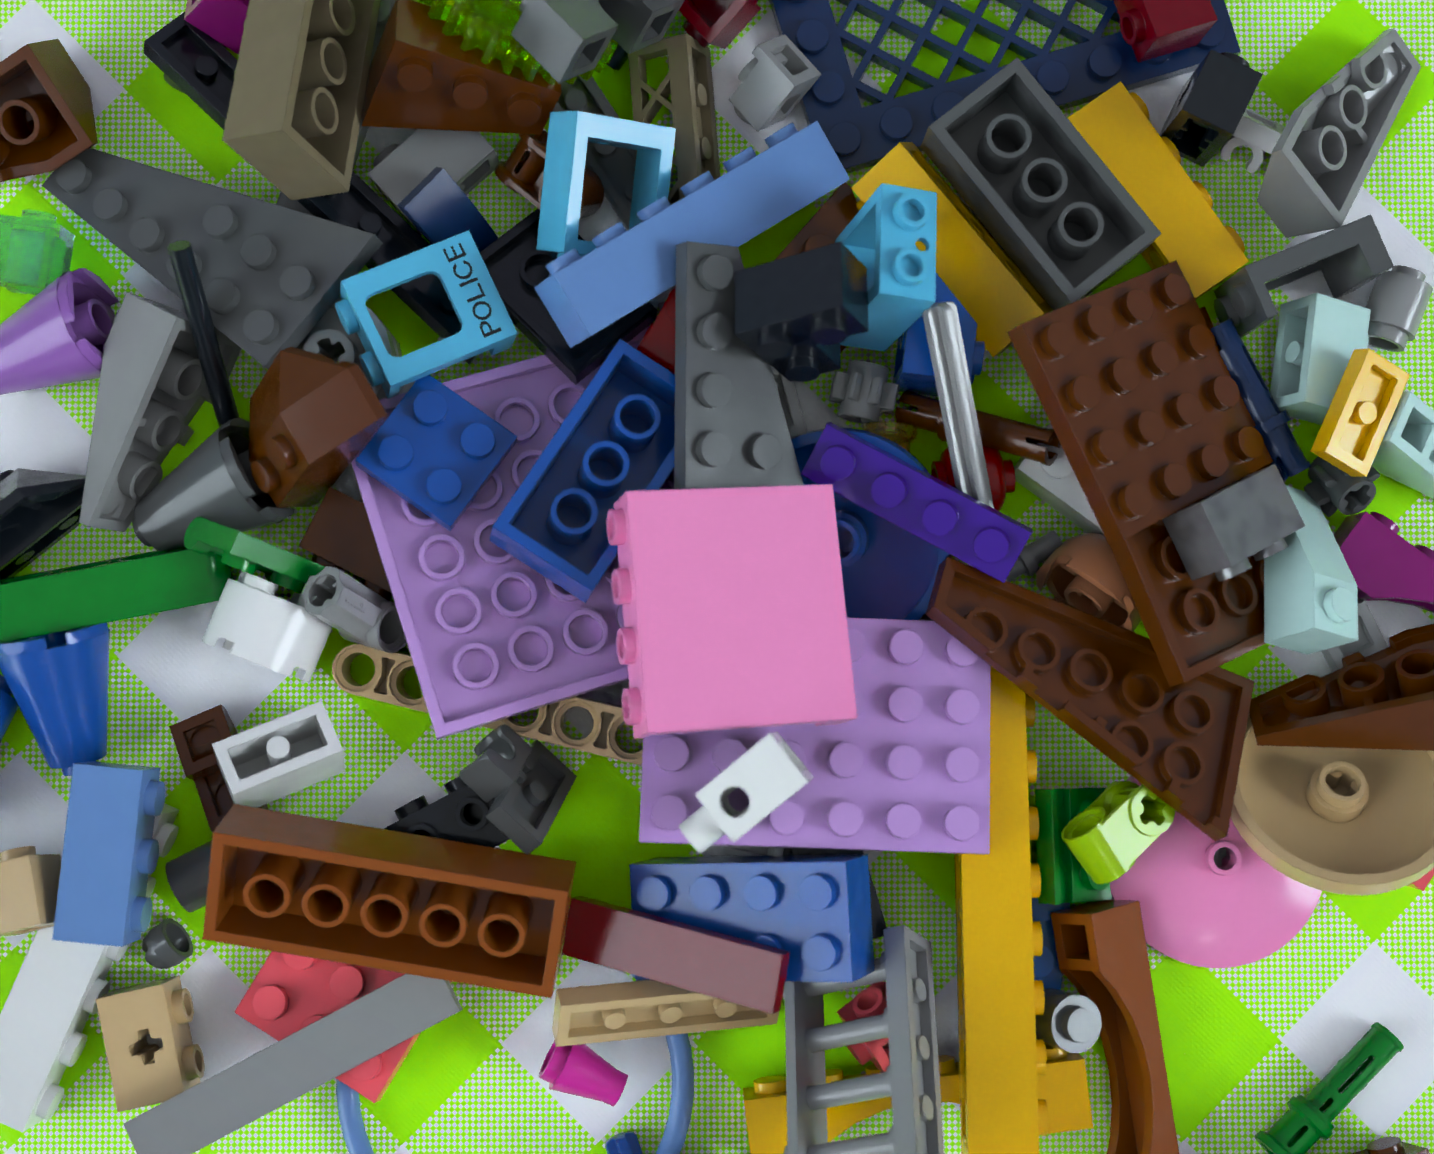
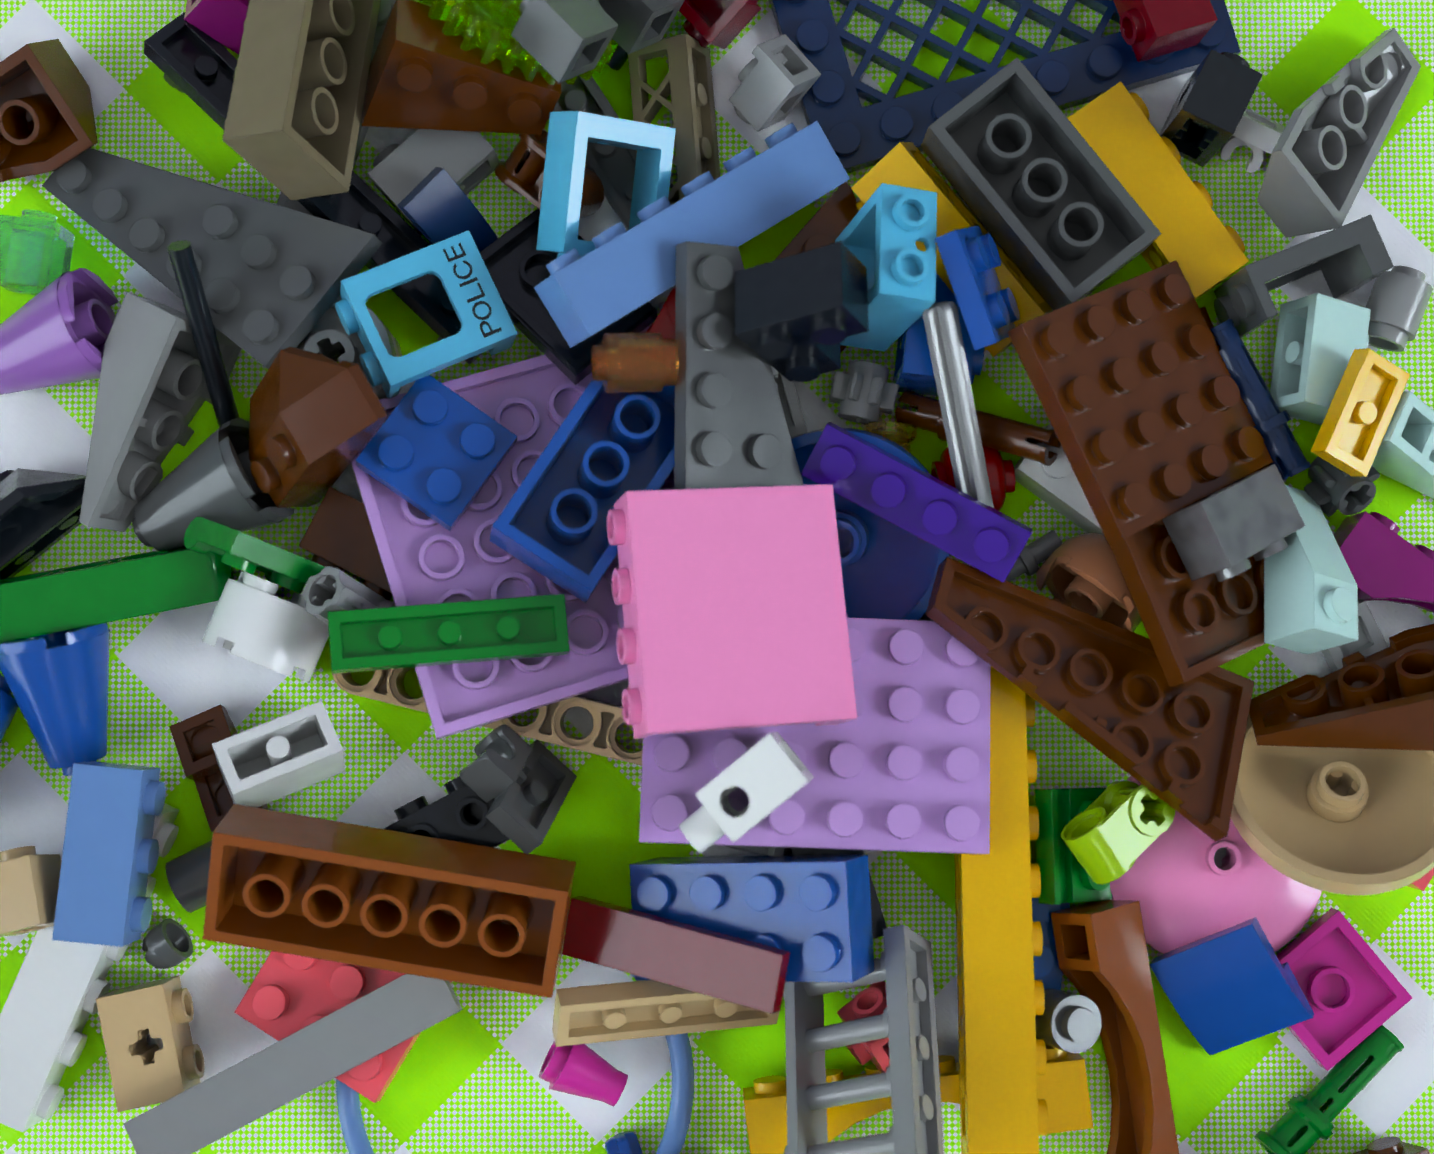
(448, 633): none -> green plate
(635, 362): none -> clear orange brick
(971, 266): none -> blue plate
(1231, 987): none -> blue slope
(1344, 986): none -> dark pink plate

